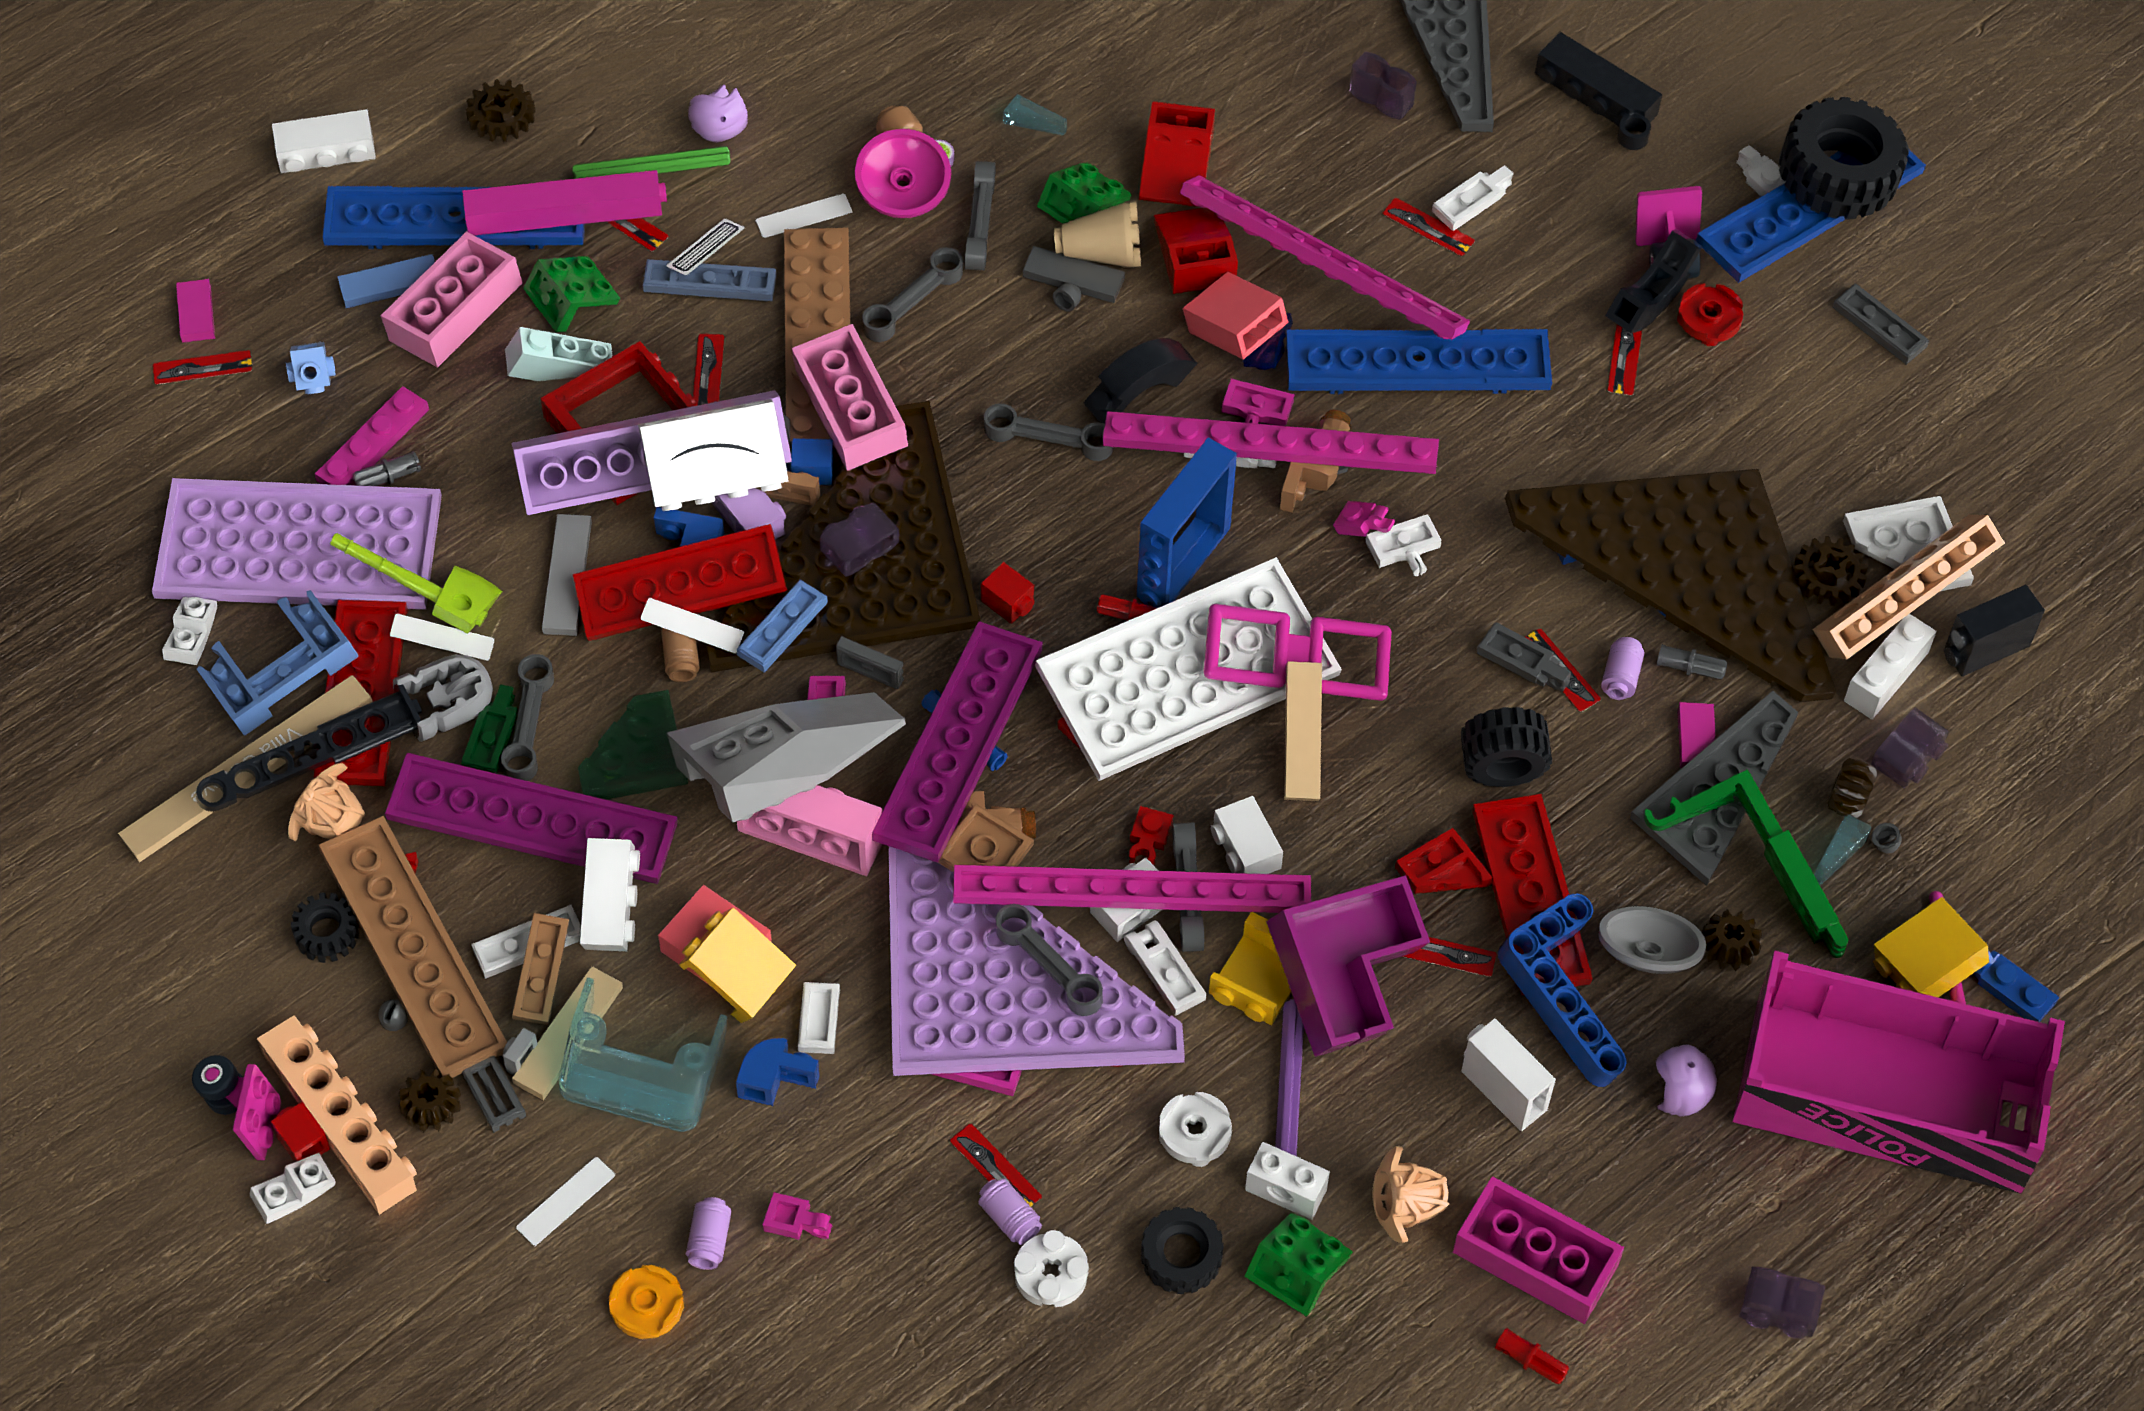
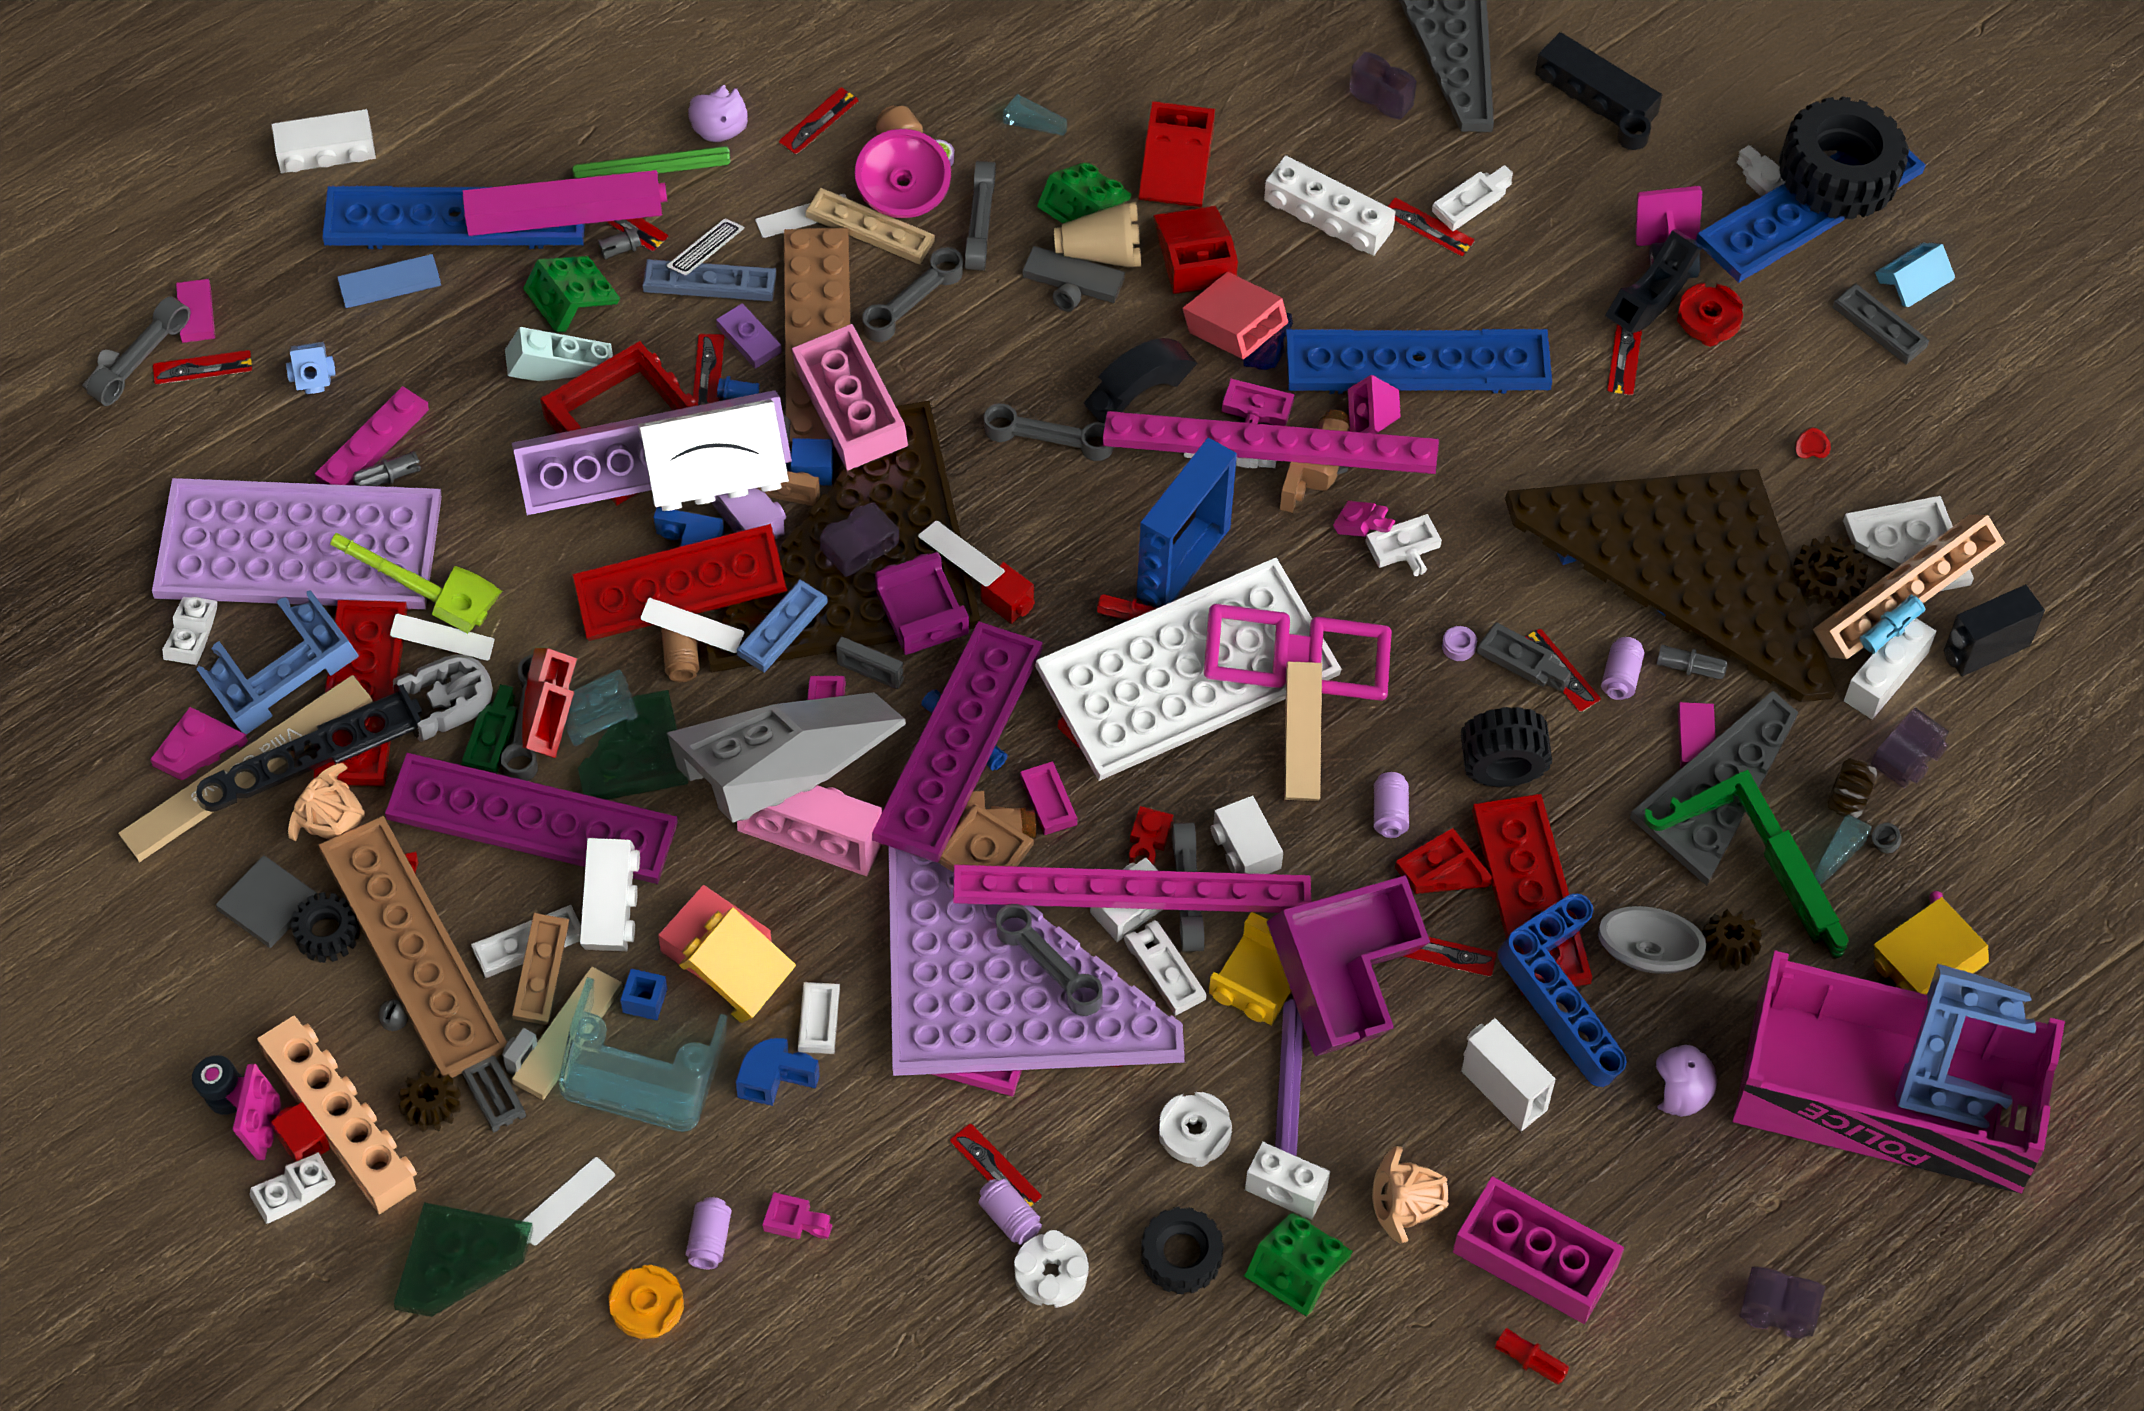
(105, 359): none -> light grey hand
(108, 383): none -> dark grey piece
(195, 744): none -> dark pink wing
(265, 901): none -> dark grey tile
(451, 299): bright pink brick -> none
(457, 1255): none -> clear green plate
(500, 110): dark brown gear -> none
(547, 700): none -> red slope
(567, 558): light grey tile -> none
(599, 707): none -> clear light blue plate
(620, 243): none -> dark grey pin
(642, 986): none -> blue plate
(733, 389): none -> blue pin
(748, 336): none -> medium lavender plate
(818, 120): none -> red sticker
(870, 226): none -> tan tile
(920, 603): none -> magenta panel
(961, 553): none -> white sticker
(1048, 798): none -> dark pink tile
(1325, 257): dark pink plate -> none
(1329, 205): none -> white brick
(1372, 405): none -> dark pink slope
(1391, 804): none -> lavender head
(1459, 643): none -> lavender tile
(1812, 443): none -> red piece
(1892, 623): none -> medium azure pin
(1918, 272): none -> medium azure panel
(1950, 999): none -> medium blue wedge
(2015, 988): blue hinge -> none

